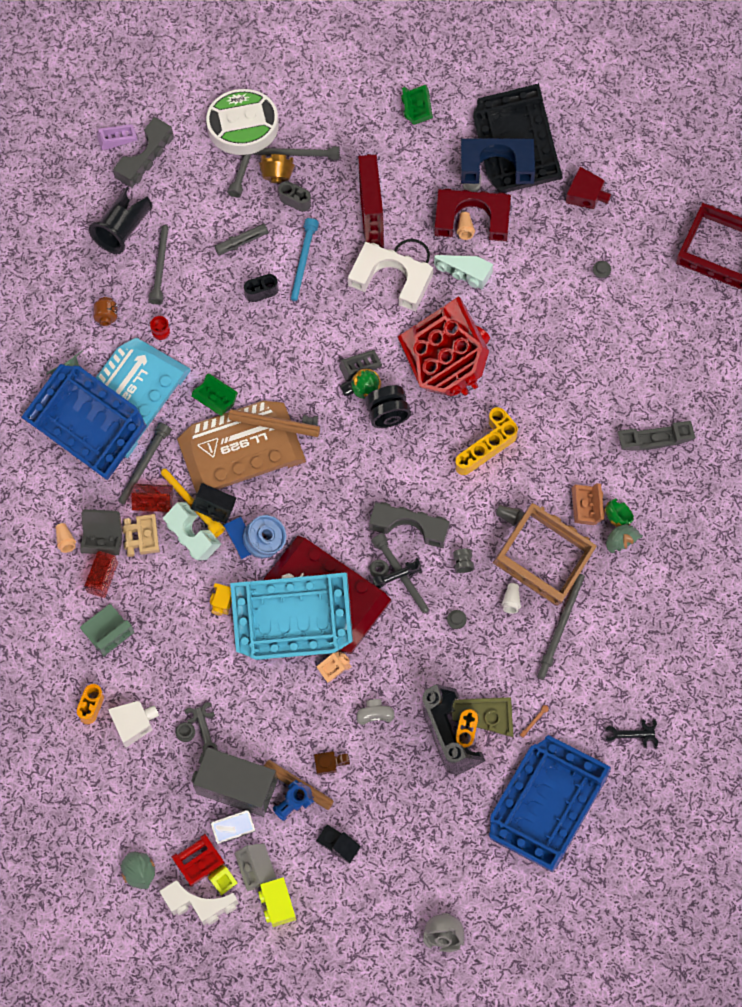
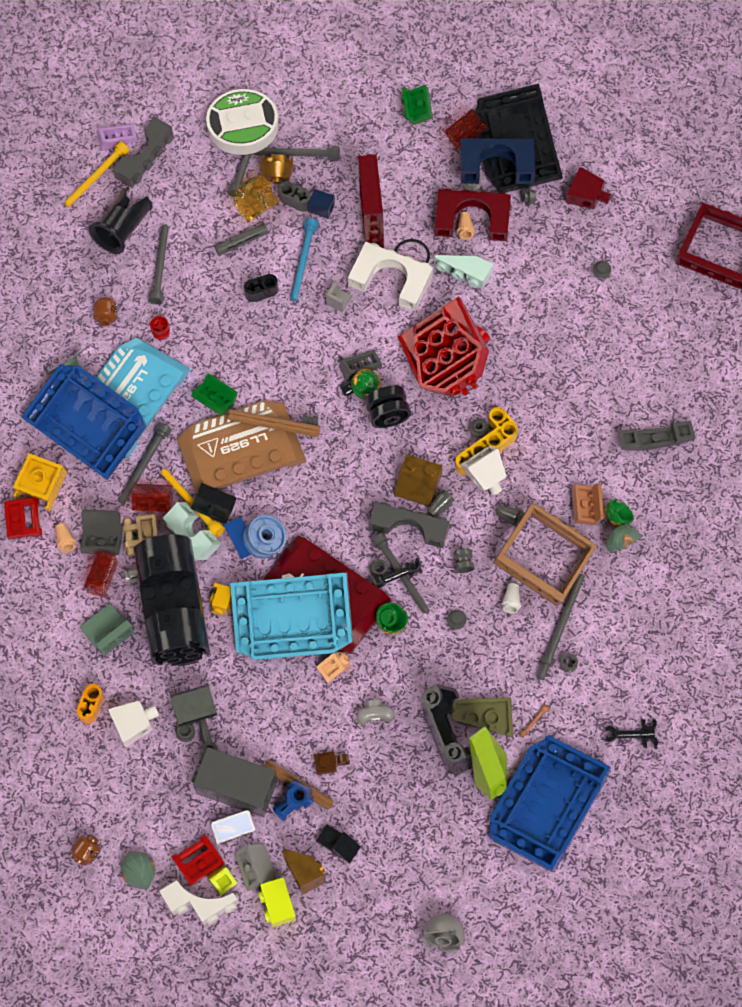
(16, 518): none -> red plate
(40, 479): none -> yellow piece
(85, 849): none -> dark orange head
(120, 150): none -> yellow piece
(131, 576): none -> light grey bush
(171, 600): none -> black cylinder
(193, 705): none -> pearl dark grey slope
(255, 197): none -> clear yellow brick
(305, 870): none -> pearl gold slope
(321, 203): none -> dark blue panel
(337, 298): none -> light grey panel
(391, 618): none -> green hair
(418, 480): none -> pearl gold slope
(441, 503): none -> dark grey cone
(462, 721): light orange beam -> none
(466, 127): none -> clear red brick
(478, 432): none -> dark grey plate
(486, 469): none -> white torso
(488, 763): none -> lime wedge
(529, 197): none -> dark grey plate
(564, 667): none -> dark grey bush

